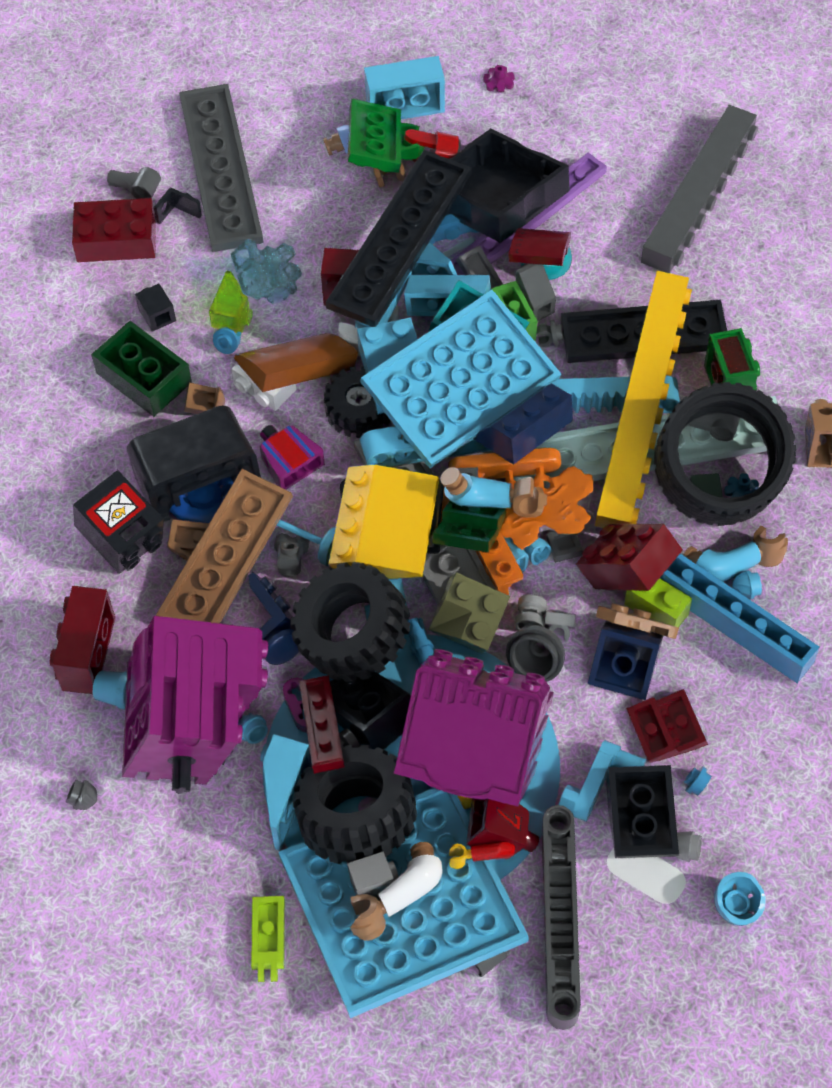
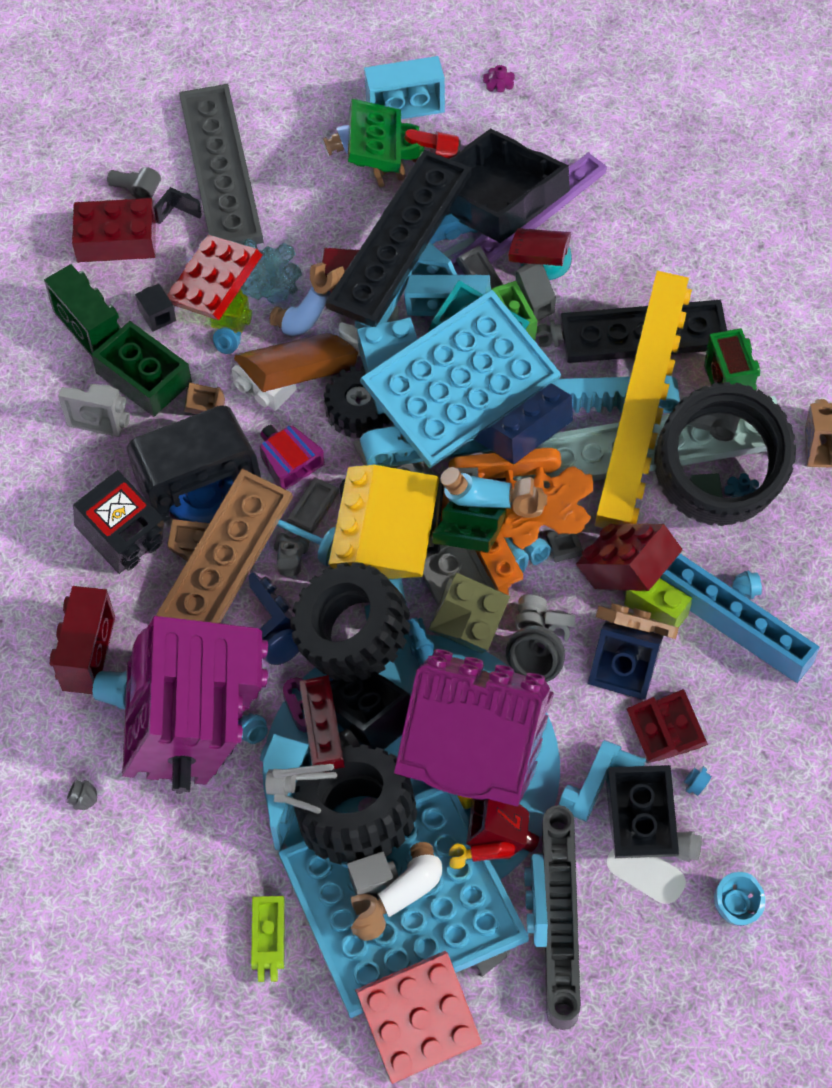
(81, 308): none -> dark green brick
(95, 411): none -> light grey plate
(213, 276): none -> plate
(283, 781): none -> light grey plant
(303, 317): none -> piece
(313, 505): none -> flat silver tile
(418, 1017): none -> plate
(536, 900): none -> medium azure tile
(699, 189): dark grey brick -> none
(736, 561): piece -> none

